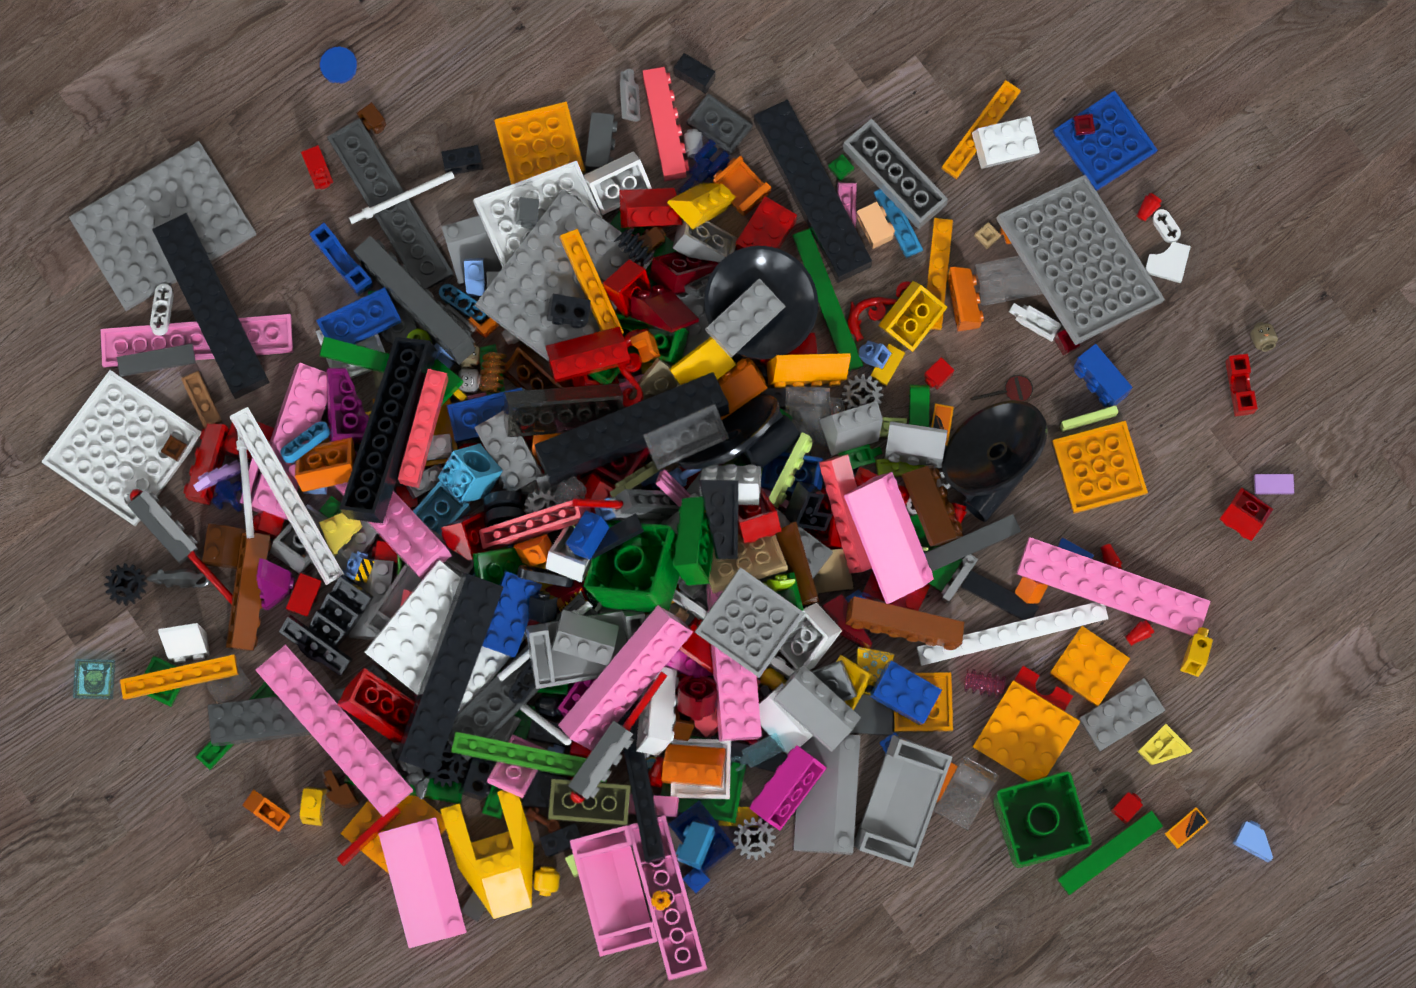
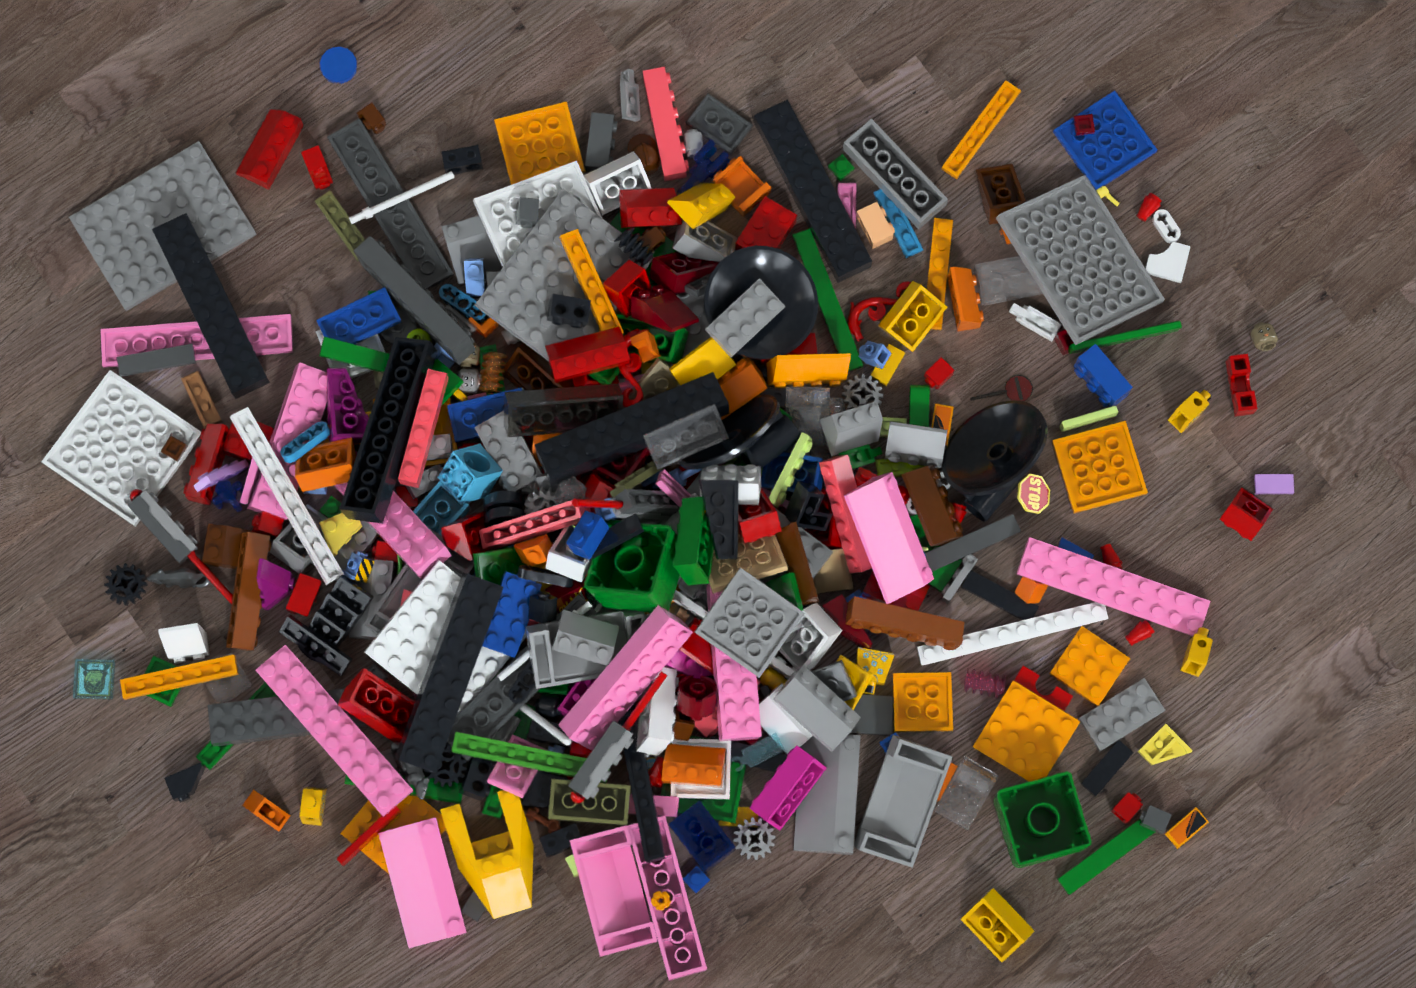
(158, 302): white beam -> none
(184, 782): none -> black slope
(245, 486): white bar -> none
(270, 148): none -> red slope
(340, 221): none -> olive plate
(340, 259): blue arch -> none
(340, 795): reddish brown brick -> none
(546, 880): yellow head -> none
(647, 151): none -> reddish brown piece
(694, 73): black brick -> none
(695, 845): dark azure slope -> none
(780, 583): lime slope -> none
(905, 693): blue brick -> none
(987, 235): tan tile -> none
(997, 925): none -> yellow slope
(999, 190): none -> reddish brown slope
(1005, 142): white brick -> none
(1033, 493): none -> piece
(1103, 191): none -> light yellow hand
(1107, 768): none -> black tile
(1126, 337): none -> green tile
(1154, 819): none -> dark grey brick
(1190, 410): none -> yellow torso
(1253, 840): light blue slope -> none

